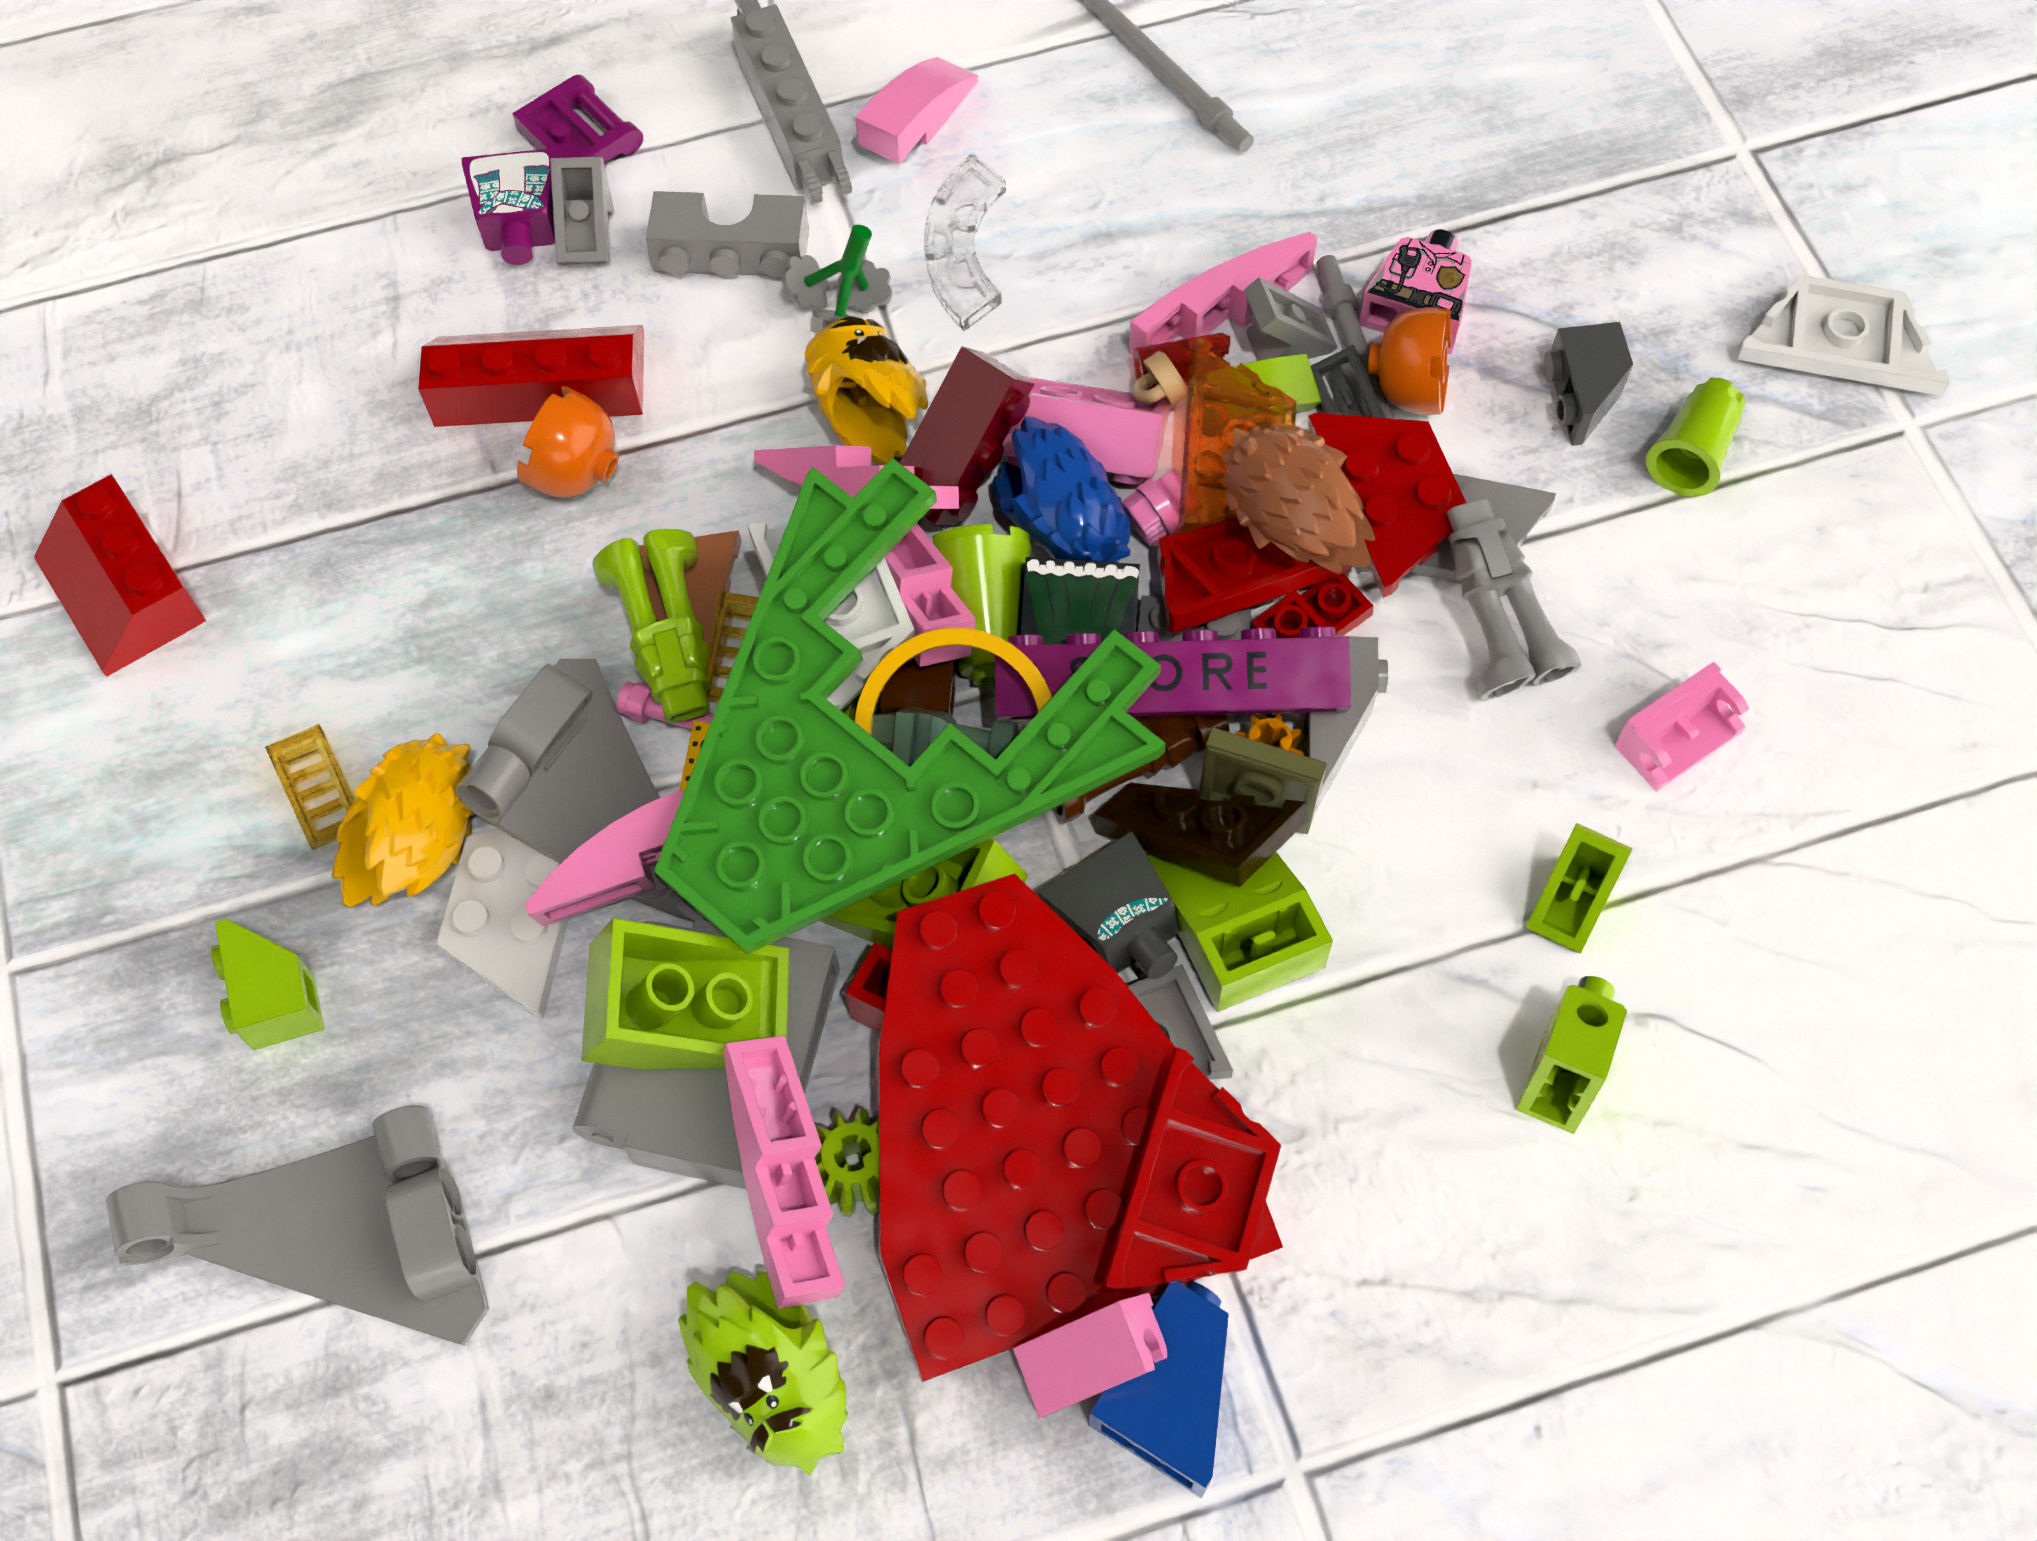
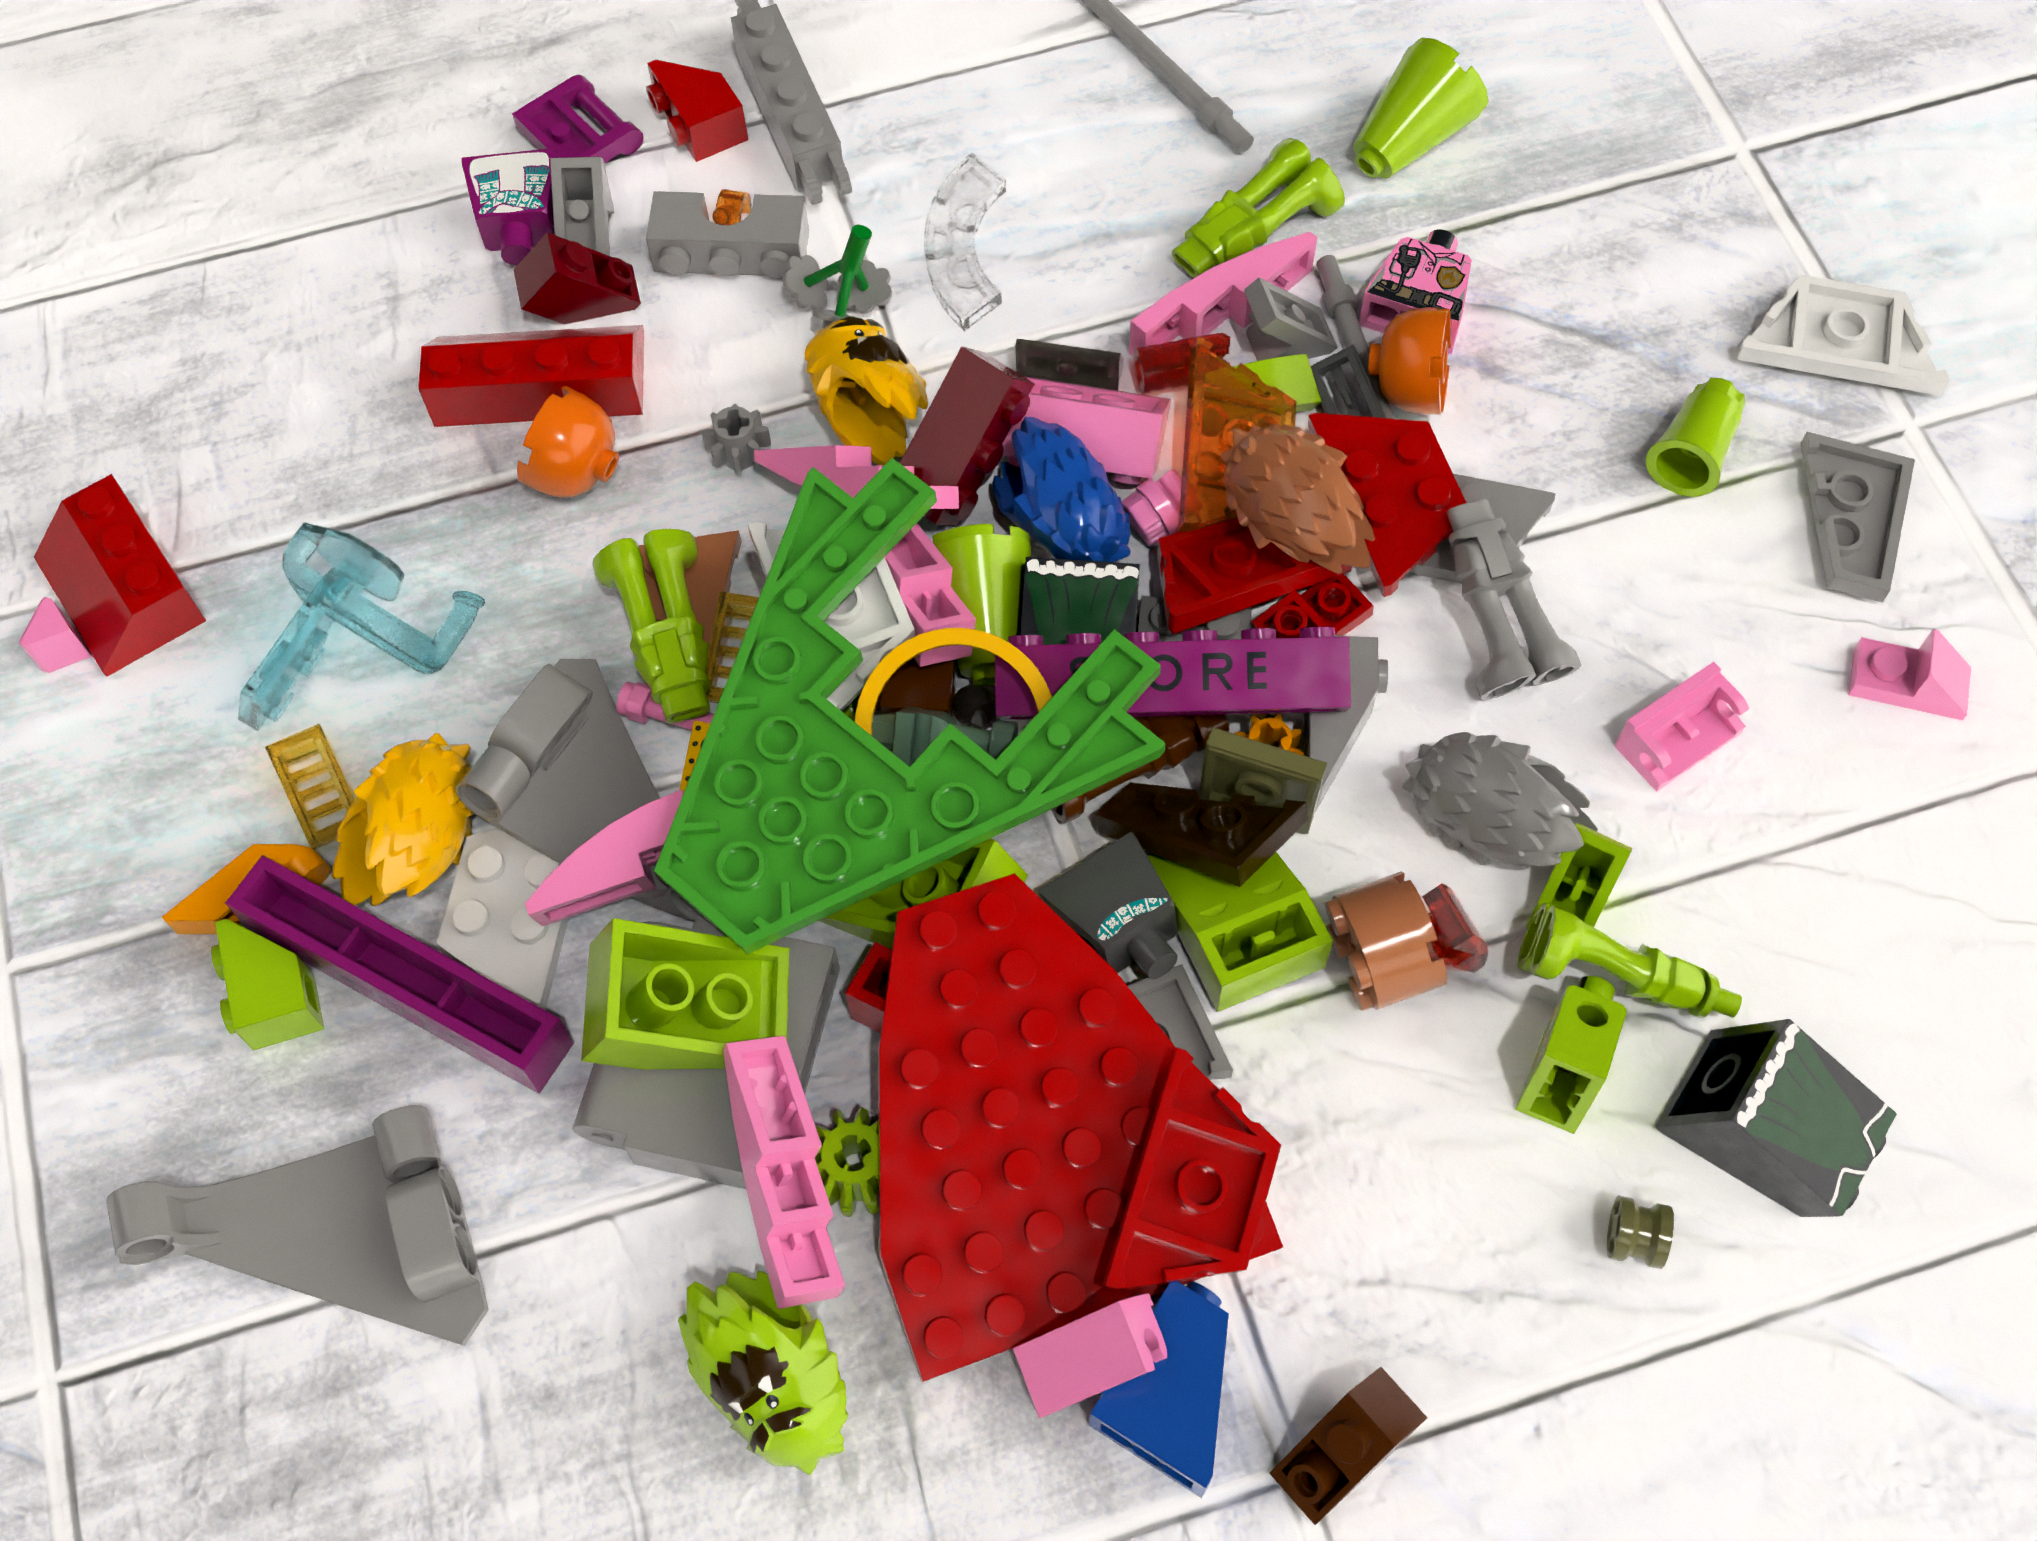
(52, 638): none -> bright pink slope
(207, 903): none -> light orange piece
(340, 599): none -> clear light blue plate
(402, 974): none -> magenta brick
(574, 282): none -> dark red slope
(698, 108): none -> red slope
(731, 206): none -> clear orange piece
(735, 437): none -> light grey gear
(912, 107): bright pink slope -> none
(975, 706): none -> clear smoke hinge
(1069, 364): none -> clear smoke slope
(1164, 376): tan tile -> none
(1237, 227): none -> lime piece
(1348, 1445): none -> reddish brown slope
(1386, 941): none -> nougat brick
(1419, 108): none -> lime cone
(1457, 935): none -> clear red slope
(1496, 800): none -> light grey head
(1559, 937): none -> lime piece
(1588, 373): dark grey slope -> none
(1640, 1232): none -> olive wheel
(1779, 1117): none -> black slope
(1857, 512): none -> light grey wing
(1921, 679): none -> bright pink slope

